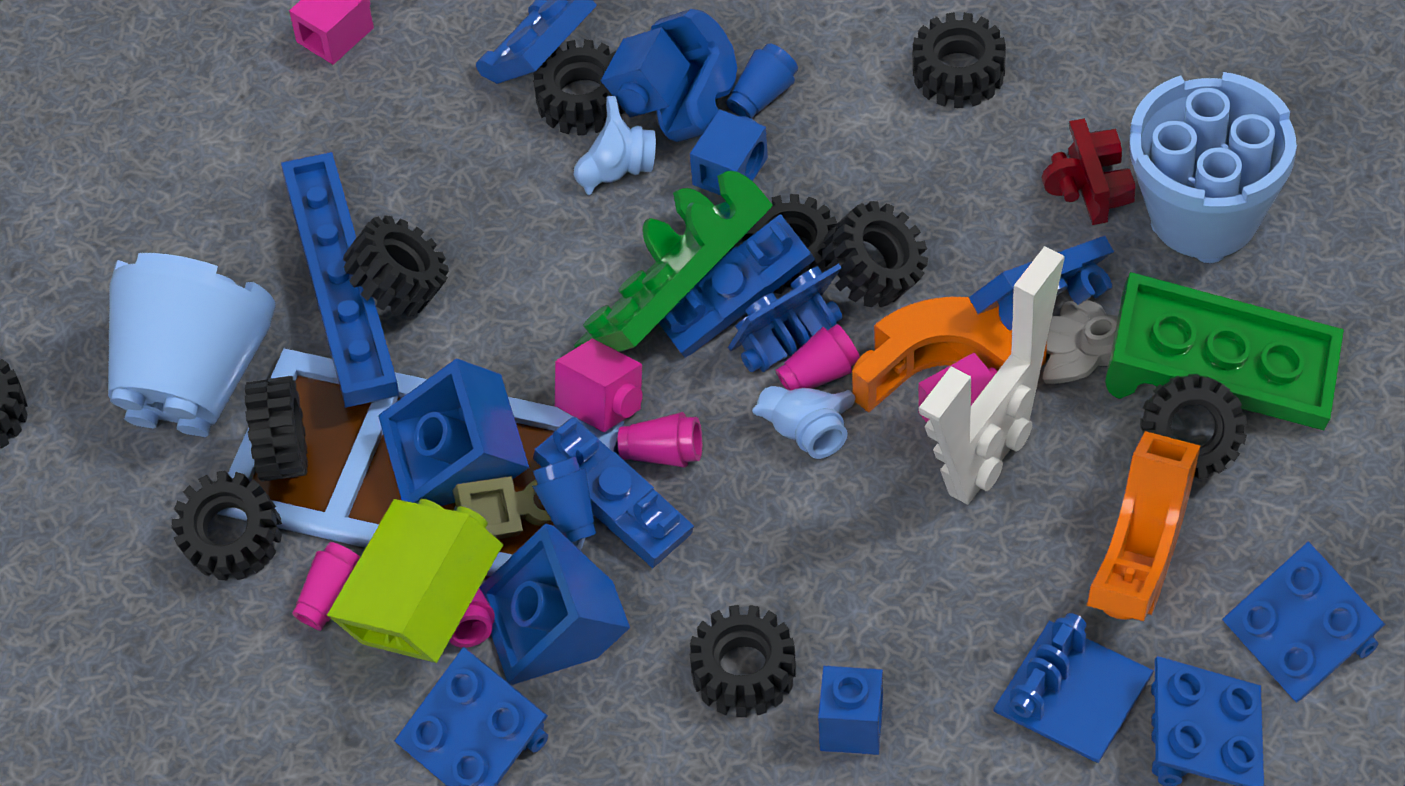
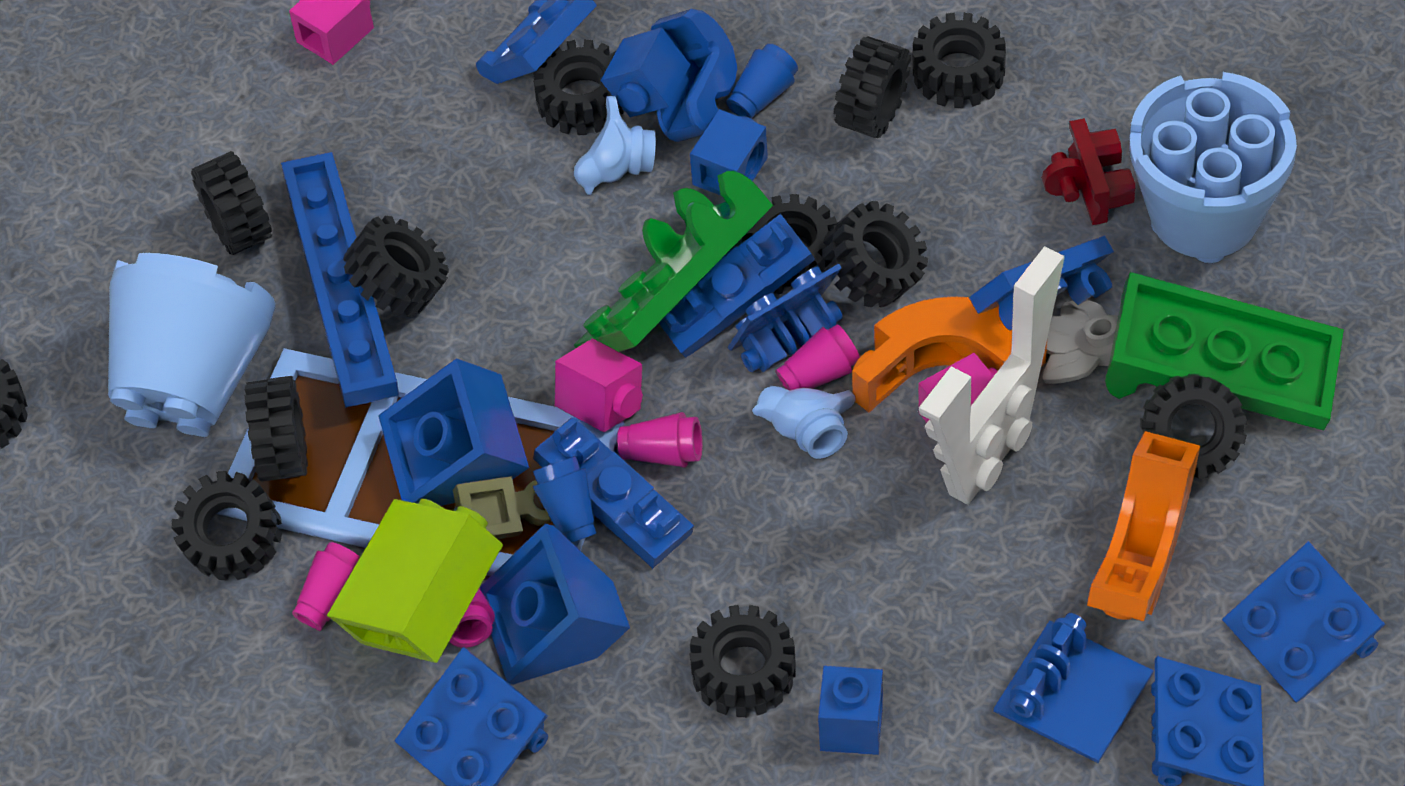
(231, 203): none -> black tyre
(872, 87): none -> black tyre

